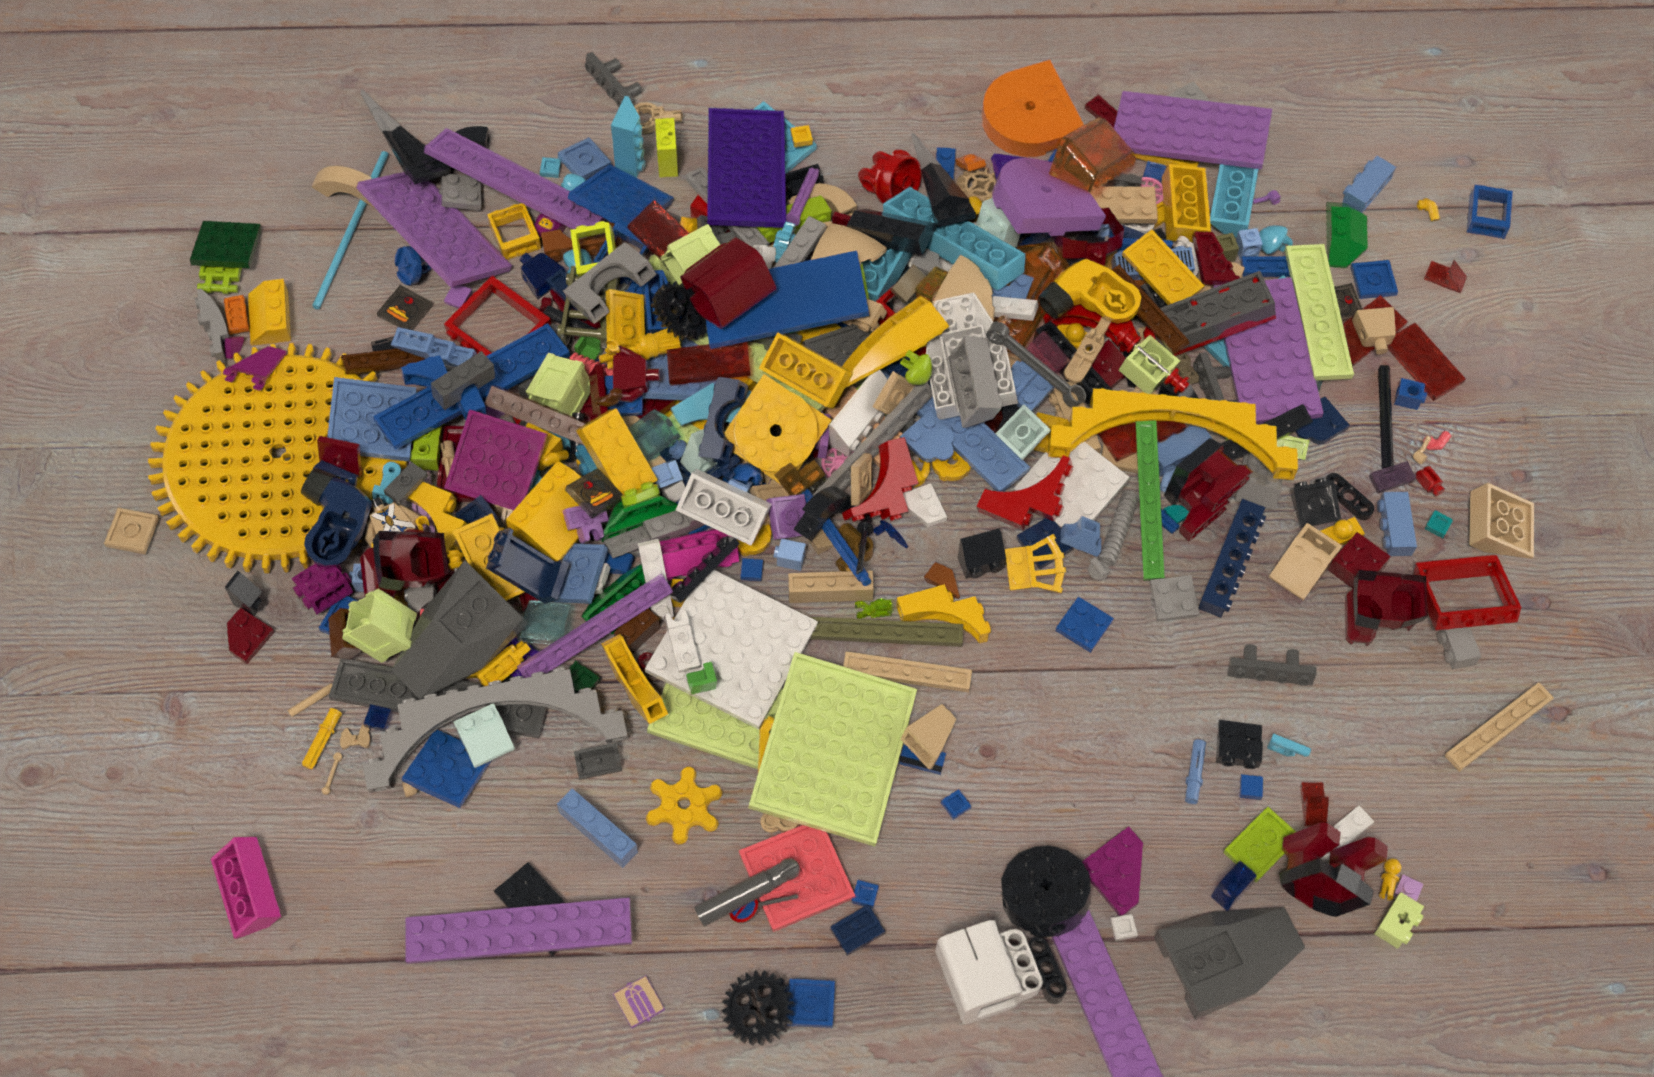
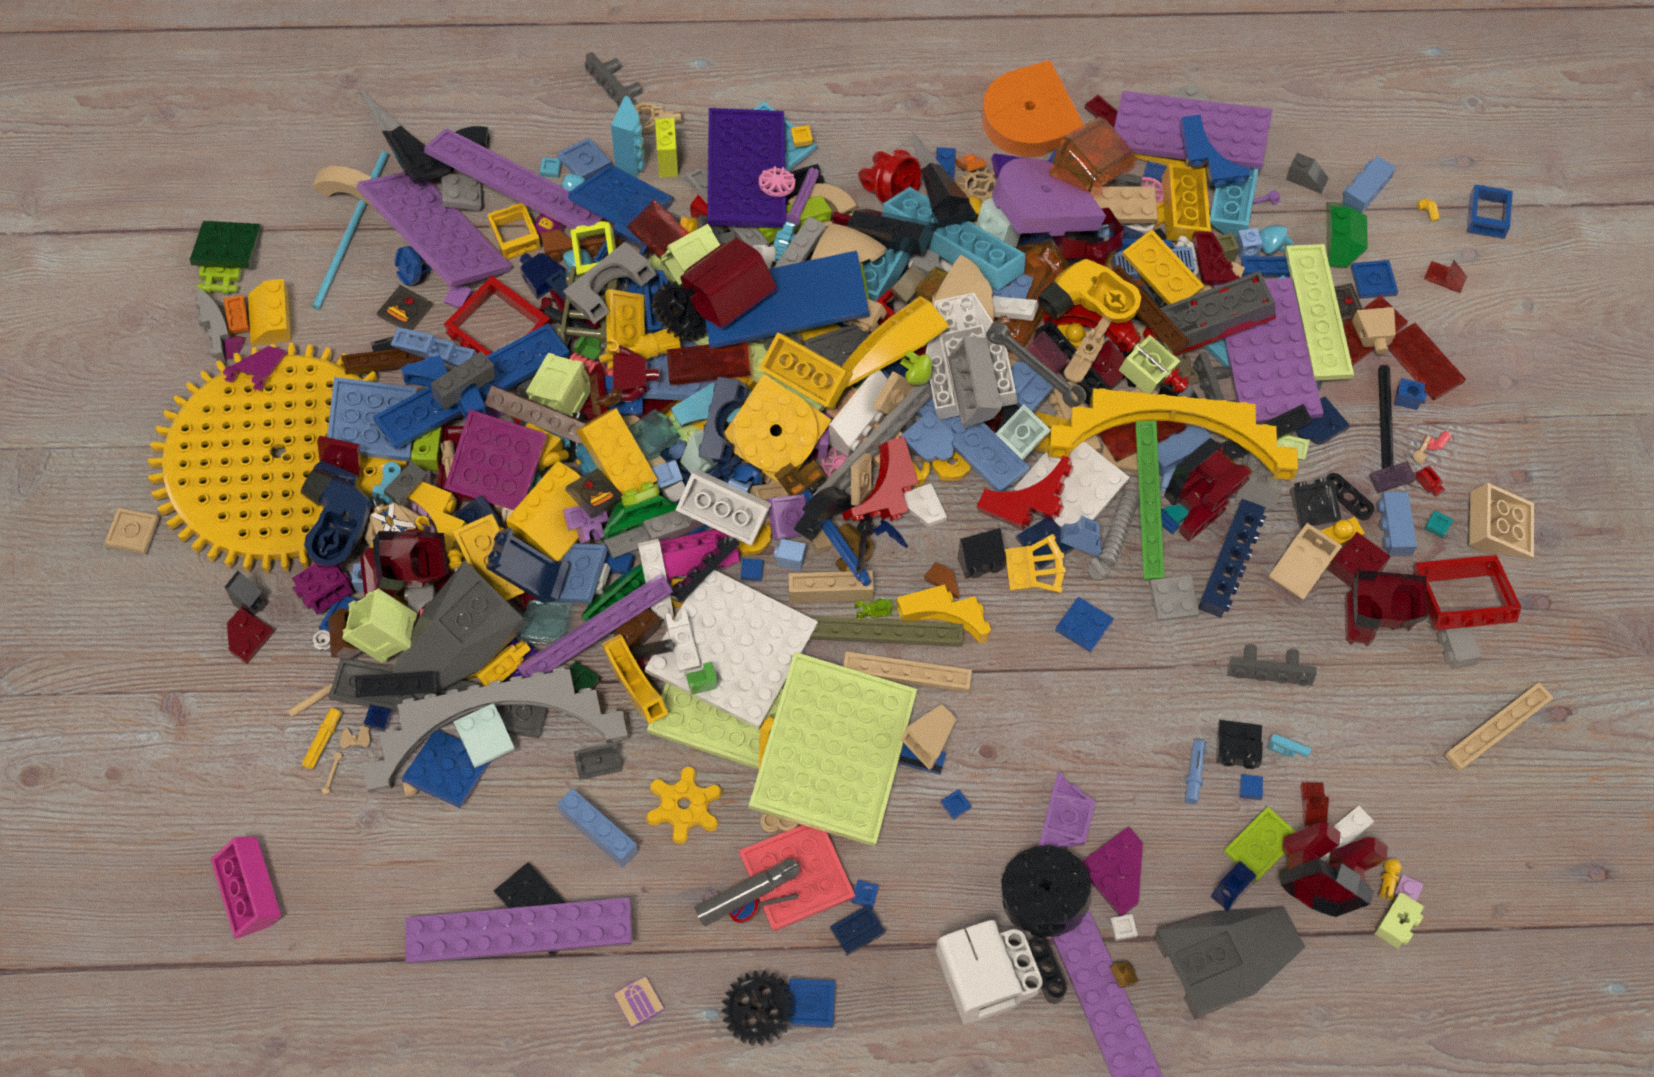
(318, 637): none -> white plate
(396, 684): none -> black plate
(652, 649): none -> black axle
(776, 182): none -> bright pink wheel
(1067, 816): none -> medium lavender wing
(1124, 974): none -> pearl gold plate
(1200, 152): none -> blue arch
(1307, 173): none -> dark grey slope

